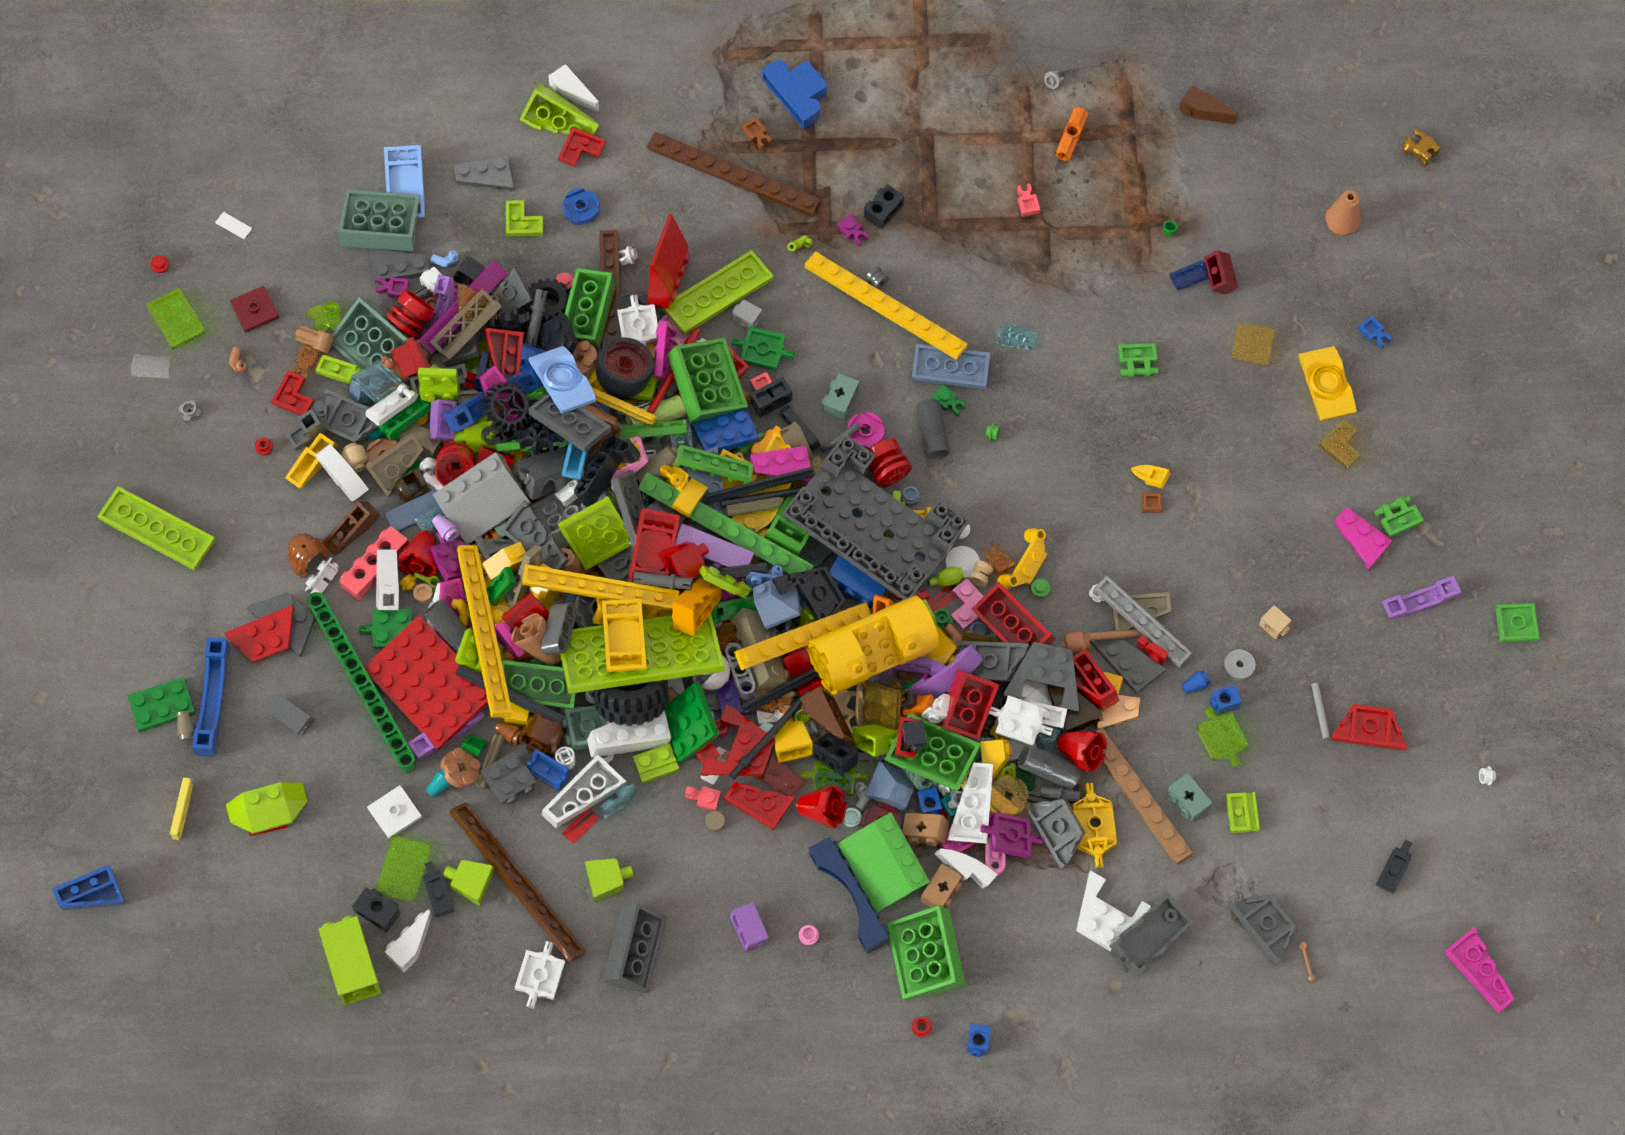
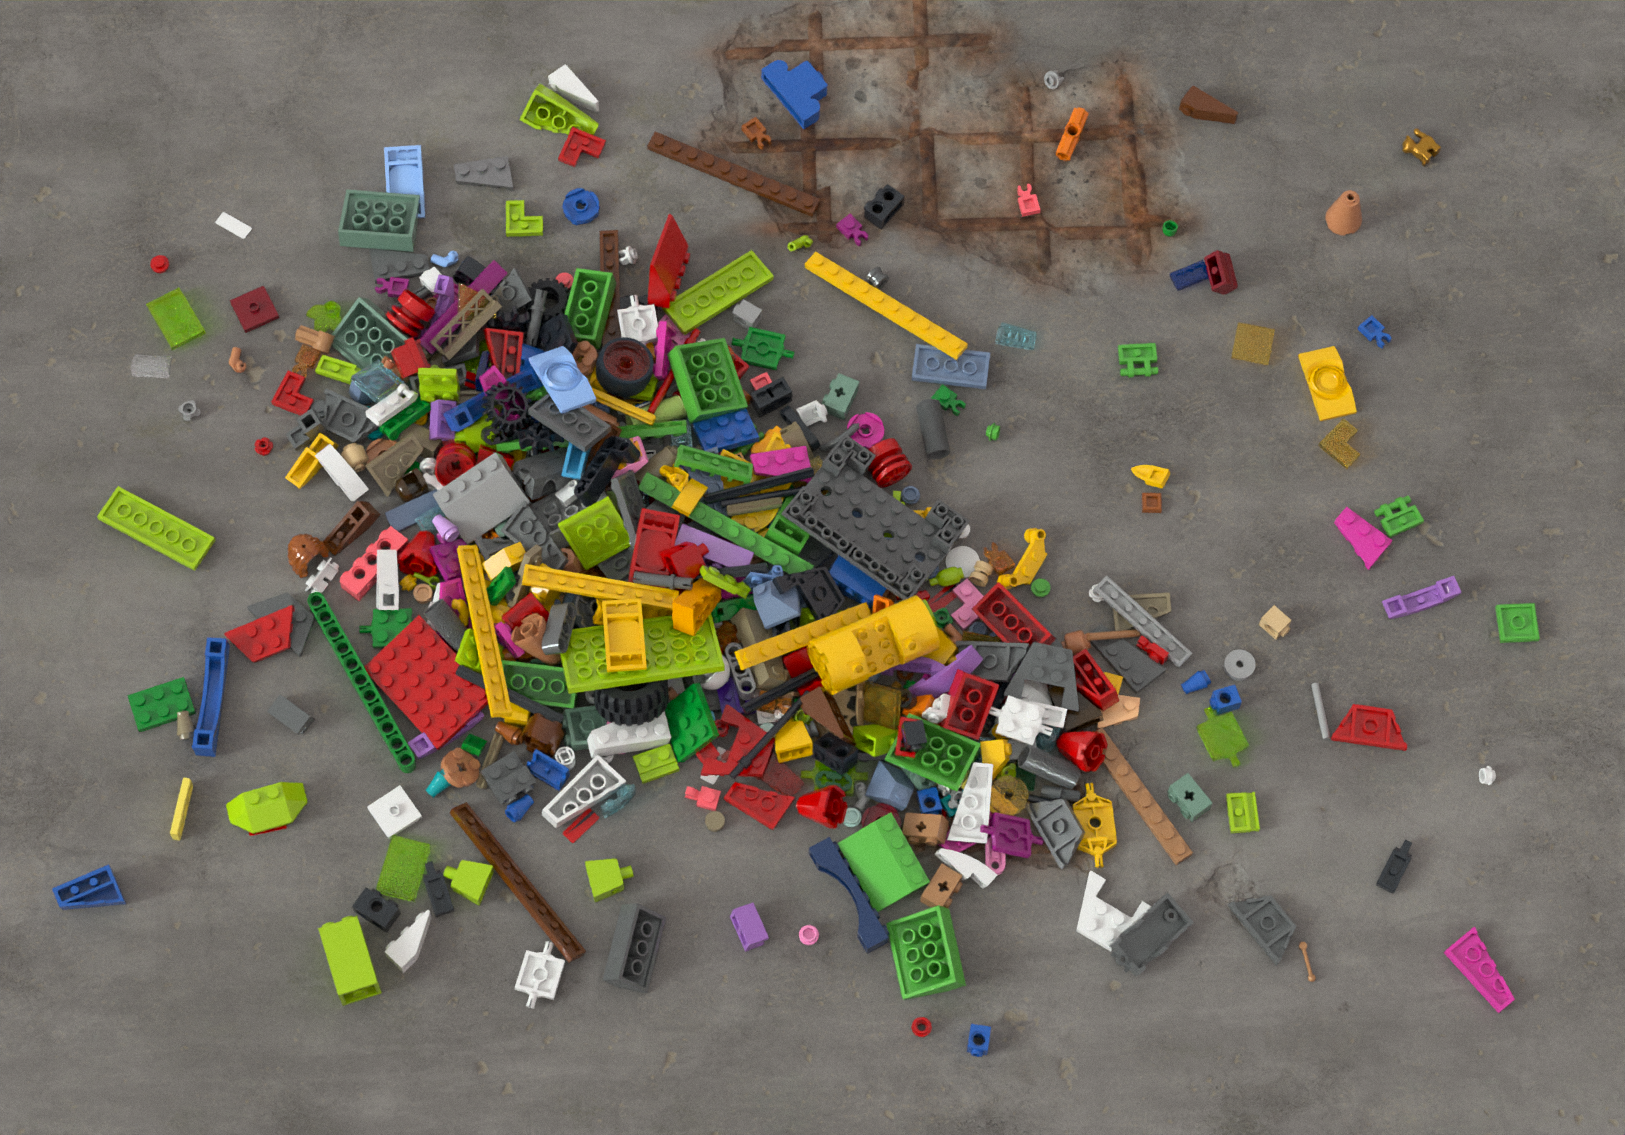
(517, 809): none -> blue cone
(812, 413): none -> white bracket

